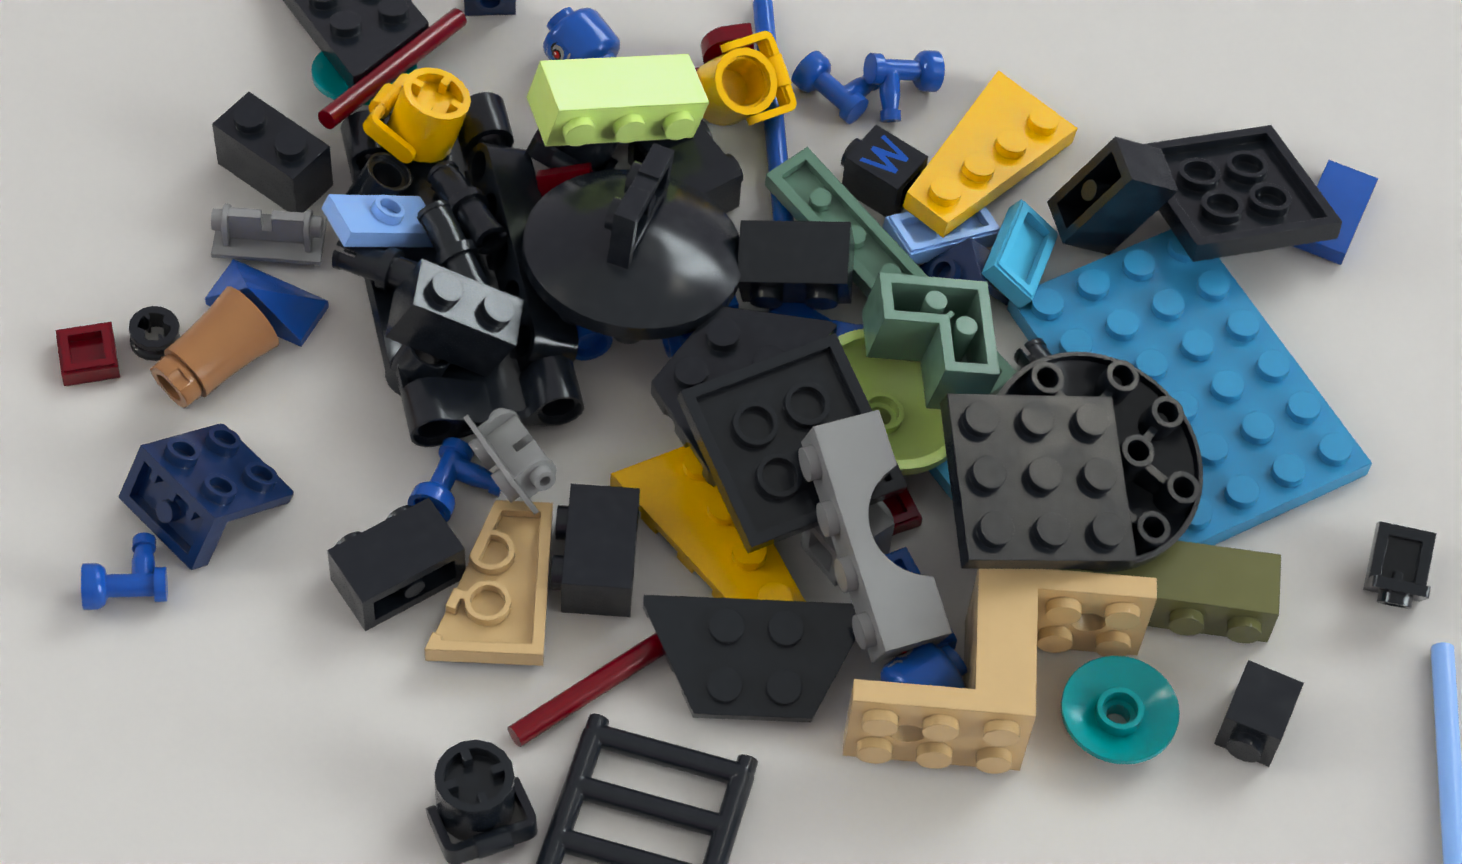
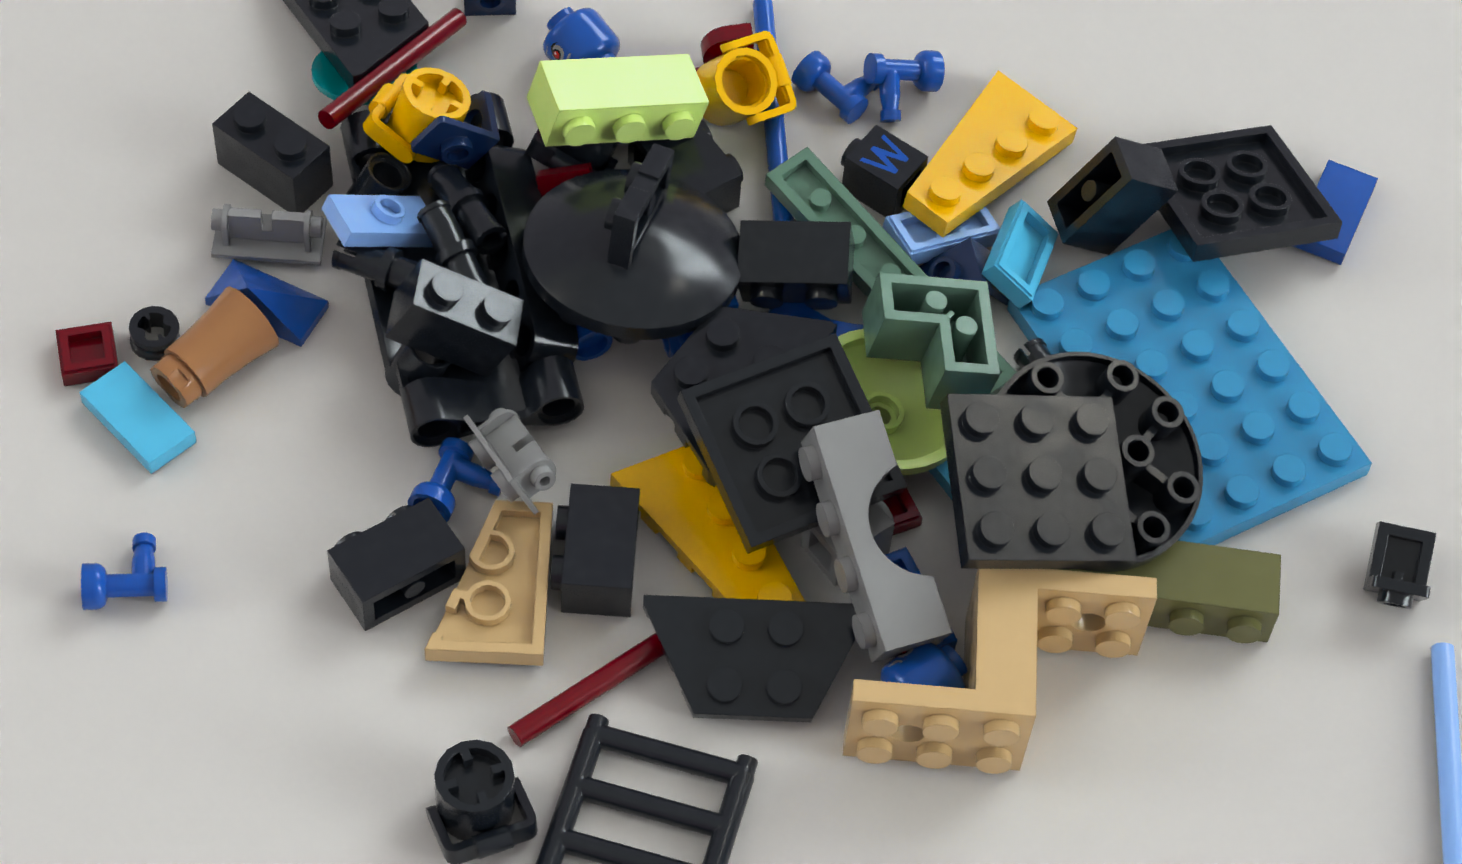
(138, 417): none -> medium azure tile
(195, 485): dark blue bracket -> none
(457, 140): none -> dark blue bracket
(1126, 689): teal dish -> none
(1258, 714): black brick -> none

